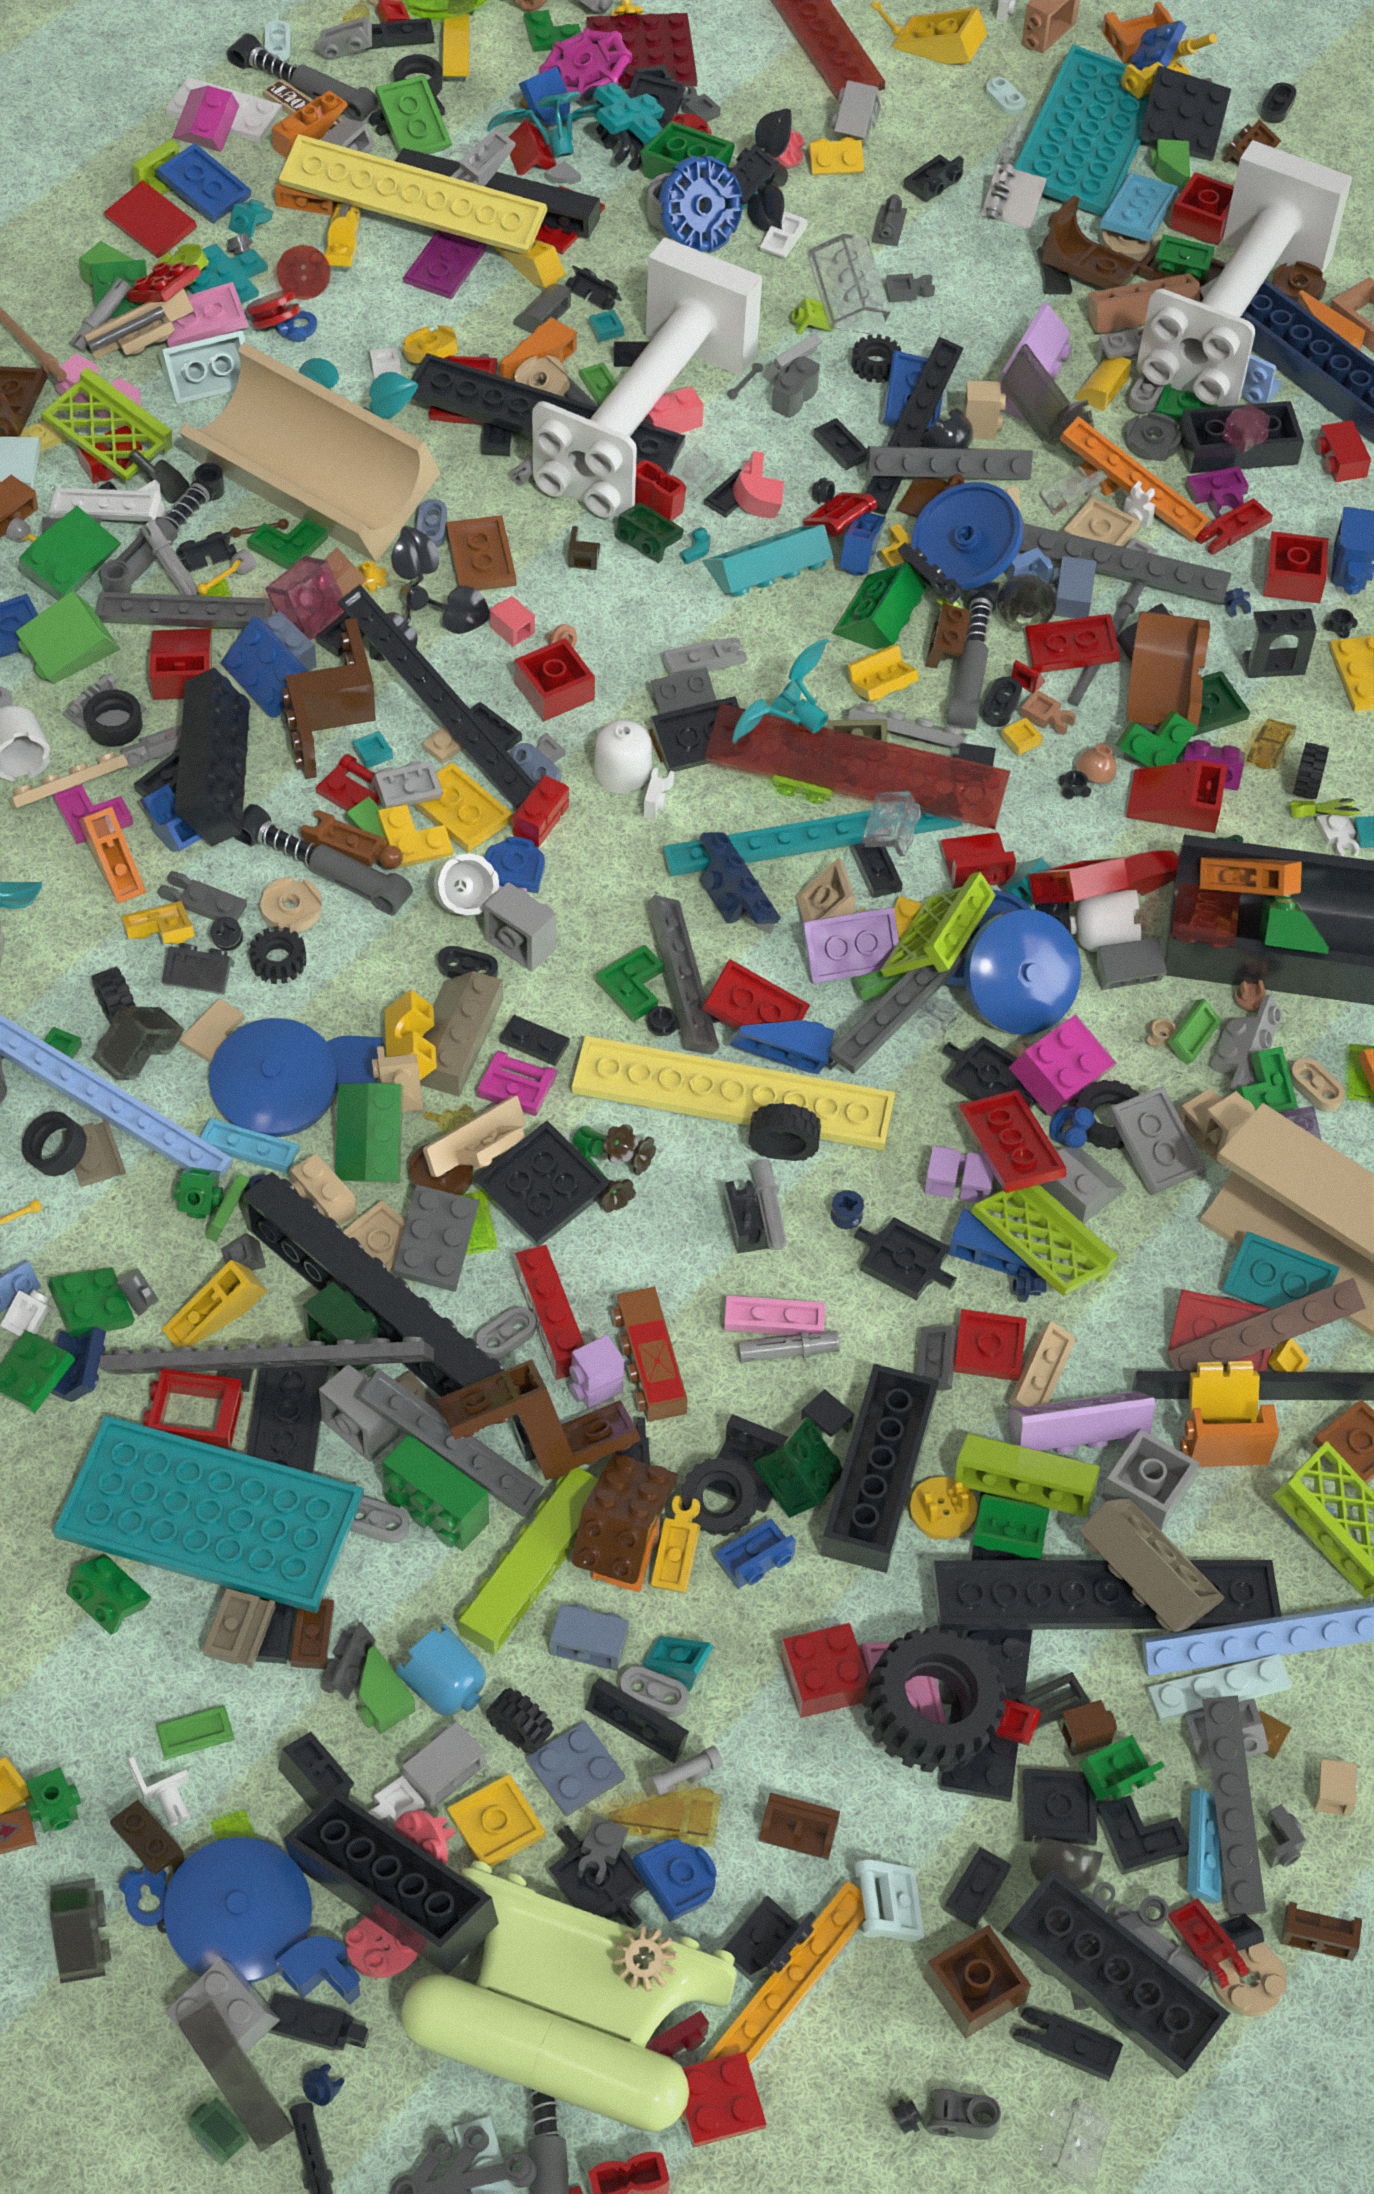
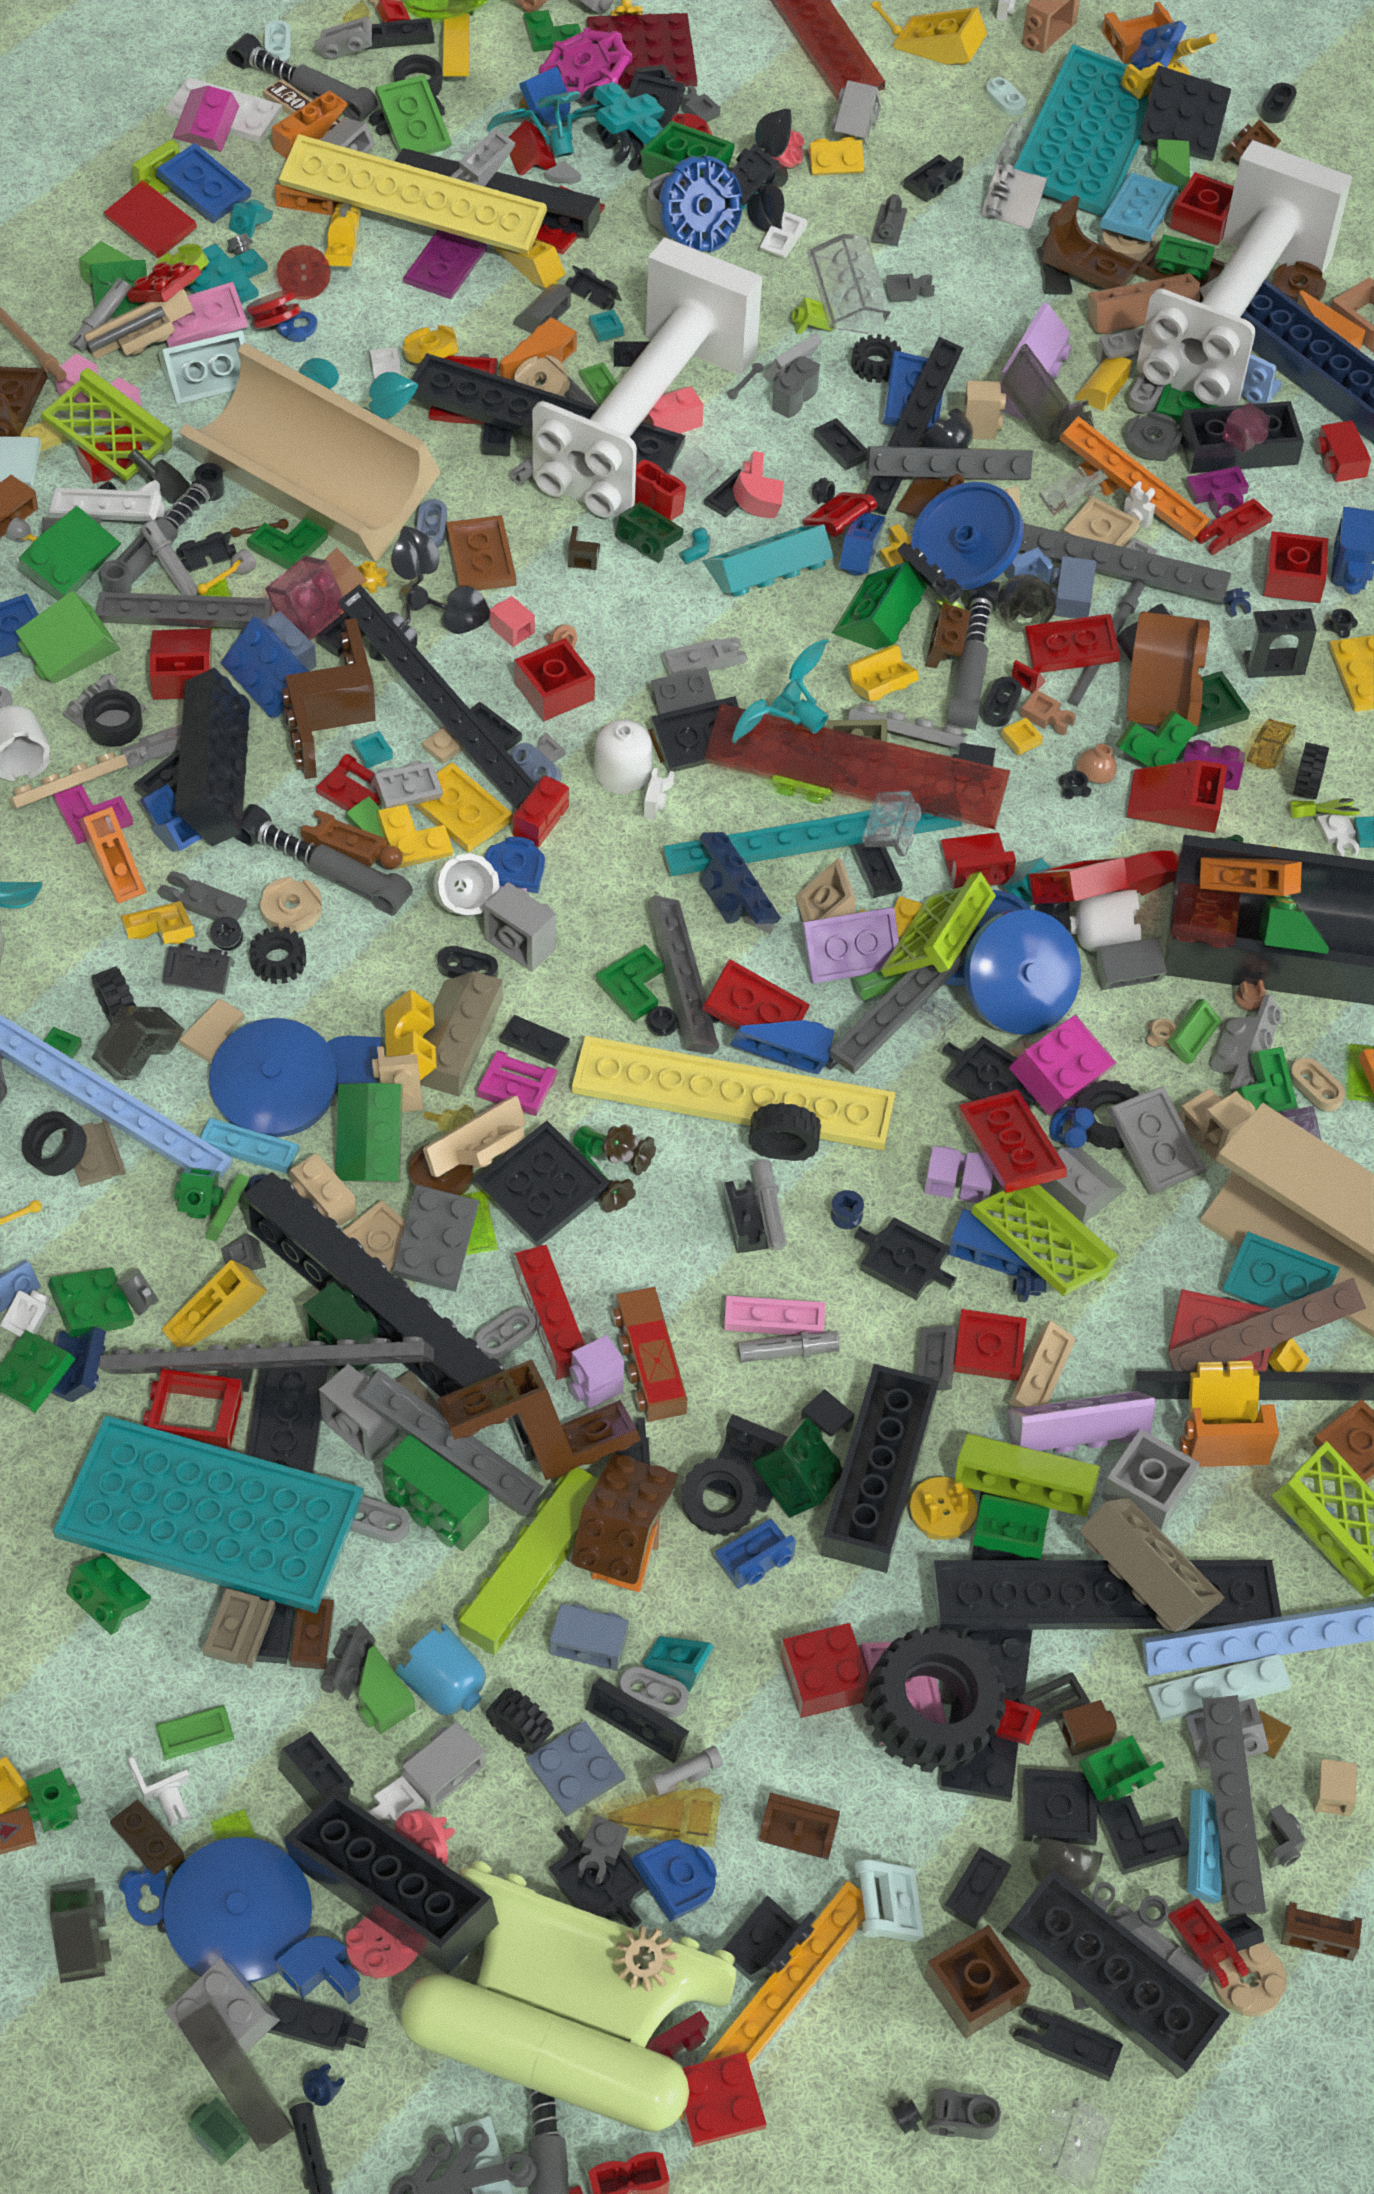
(496, 1822): yellow plate -> none
(677, 1549): yellow plate -> none

